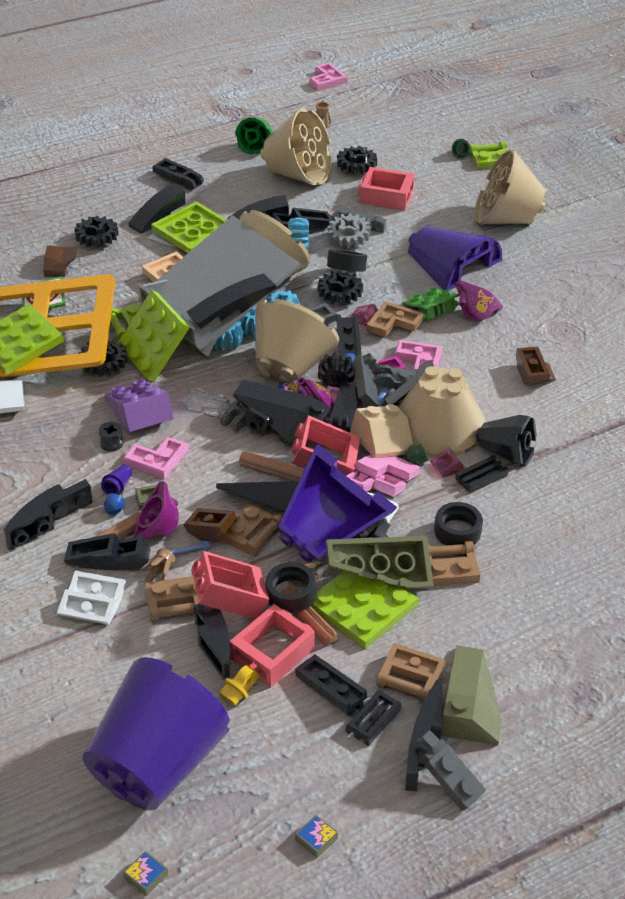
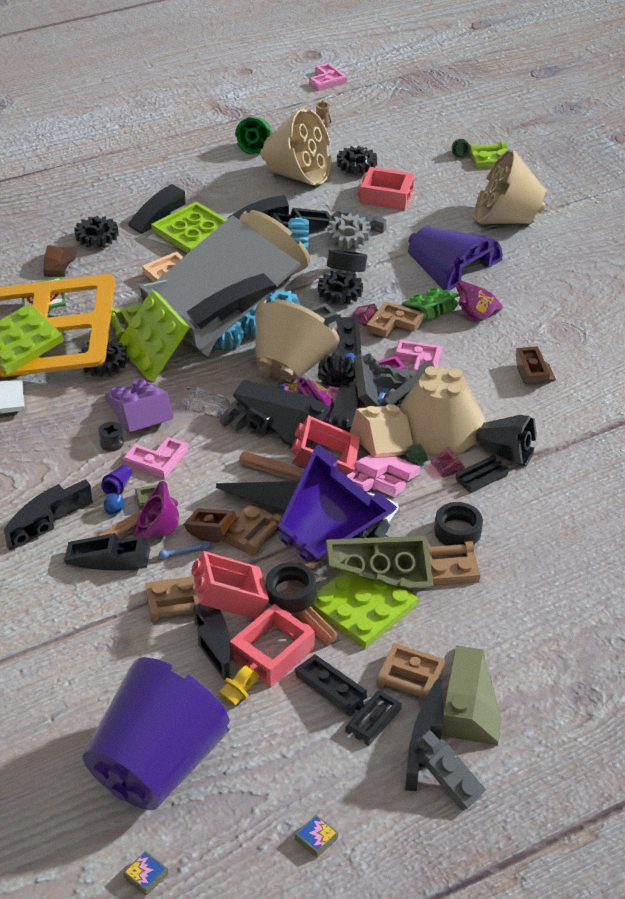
(92, 597): white slope -> none
(162, 560): medium nougat piece -> none
(178, 173): black hinge -> none

